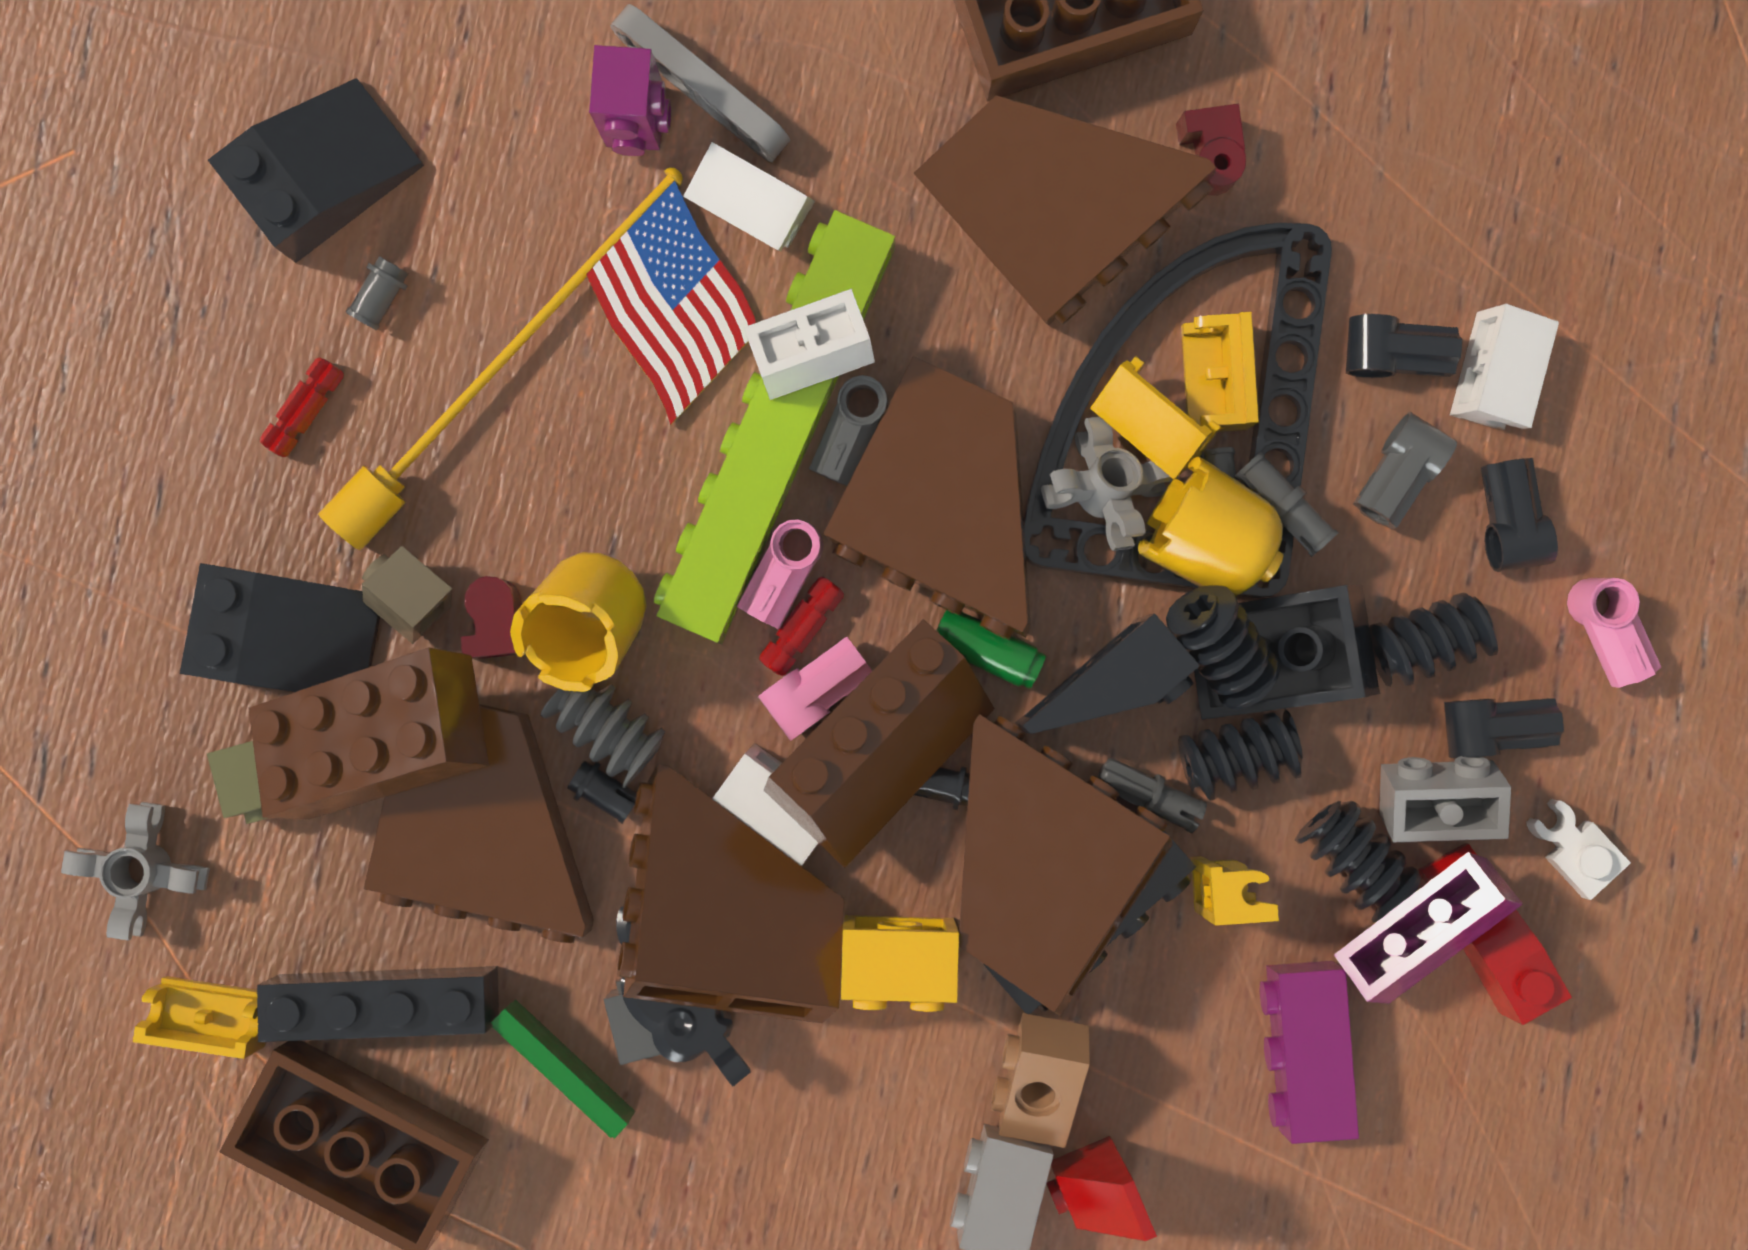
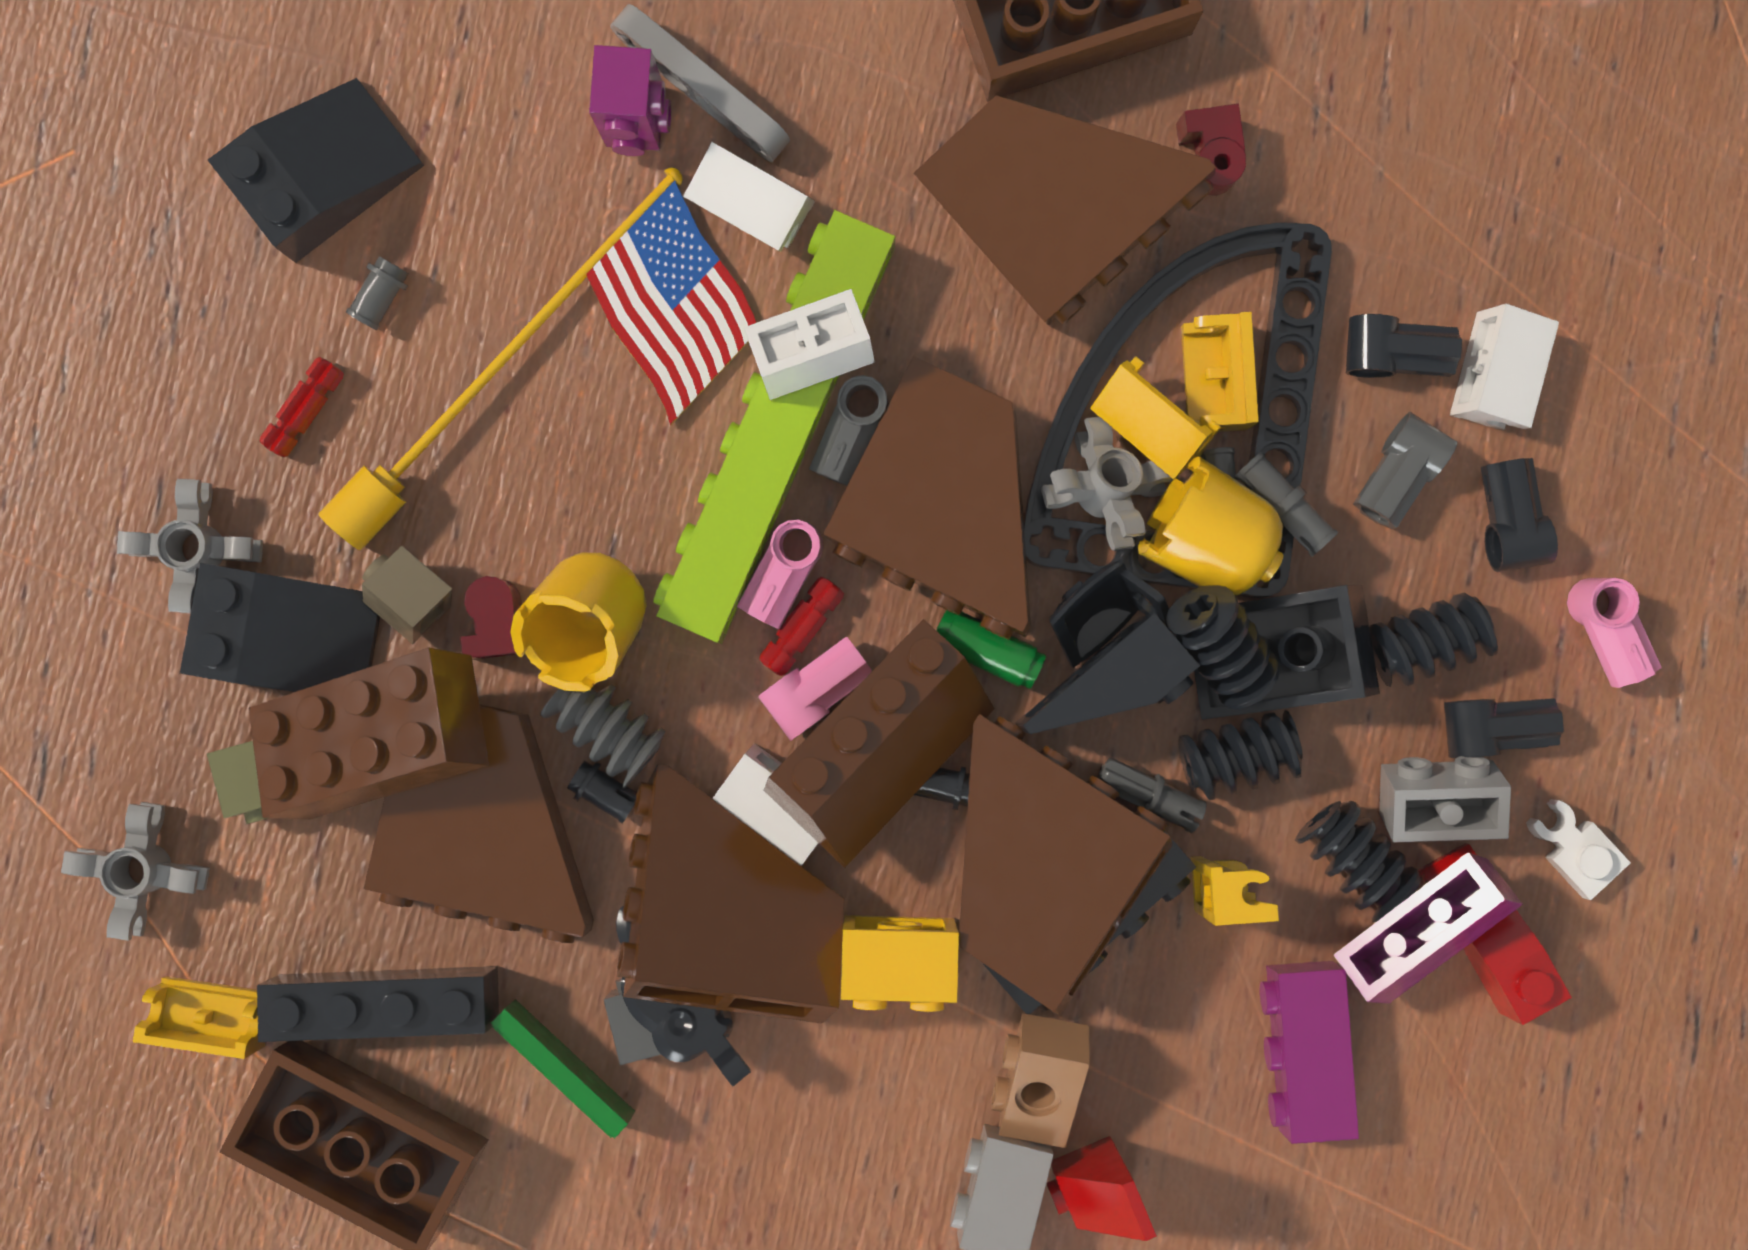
(192, 503): none -> light grey pin
(1101, 608): none -> black piece

